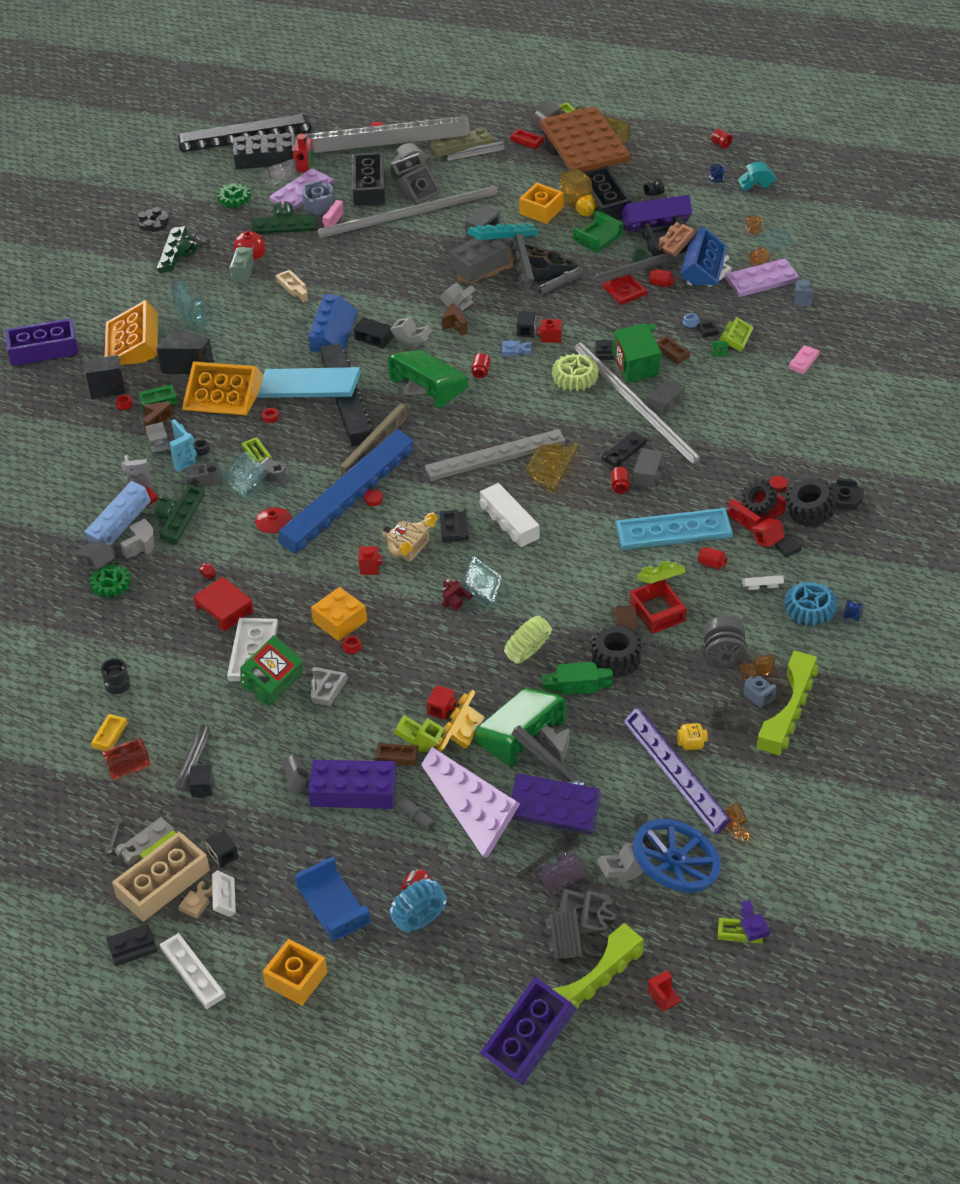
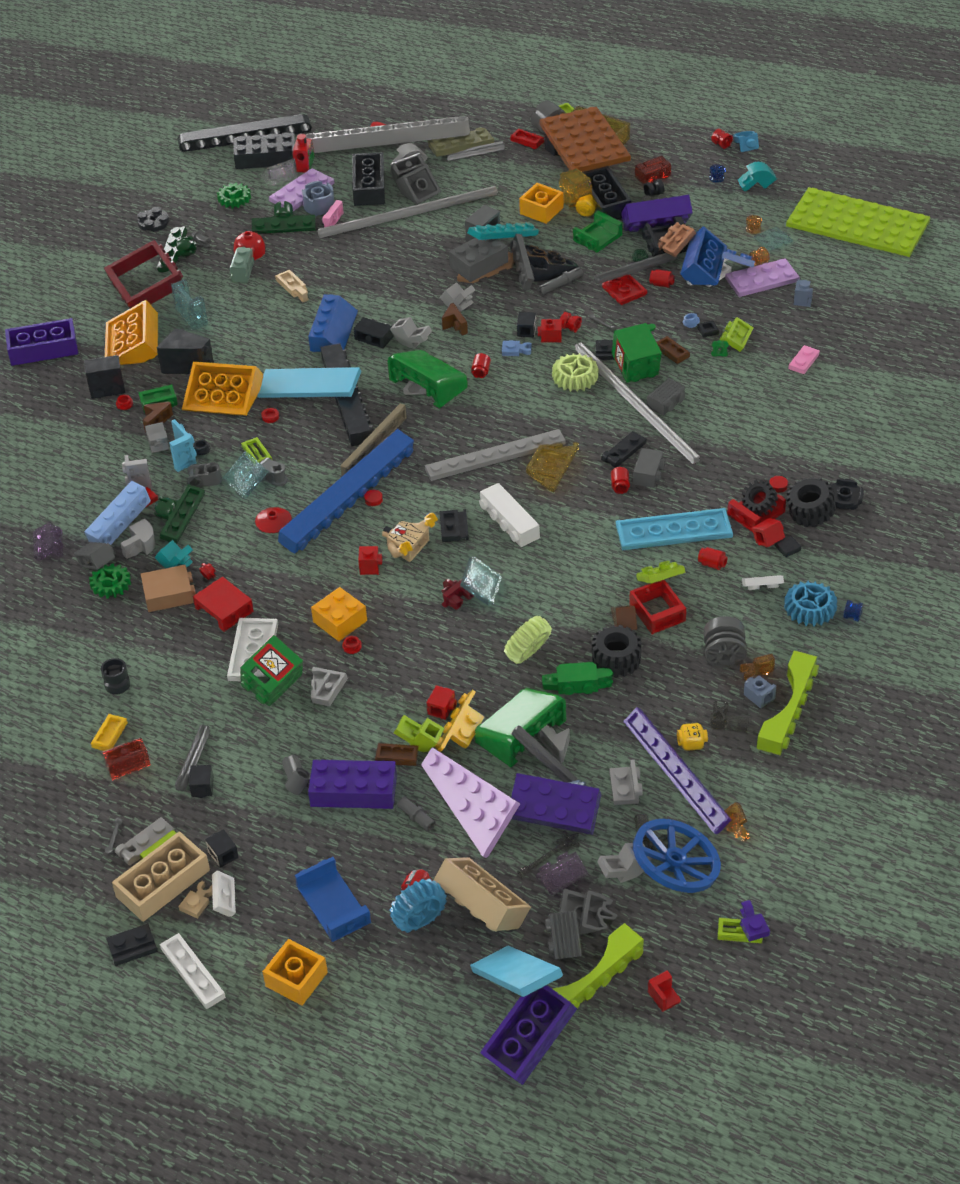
(47, 541): none -> clear purple bracket
(135, 259): none -> dark red window
(168, 588): none -> medium nougat brick
(173, 556): none -> teal brick
(482, 894): none -> tan brick
(516, 970): none -> medium azure tile
(571, 322): none -> red wheel
(625, 784): none -> light grey bracket
(653, 169): none -> clear red brick
(742, 259): none -> plate
(747, 139): none -> dark azure piece
(858, 221): none -> lime plate

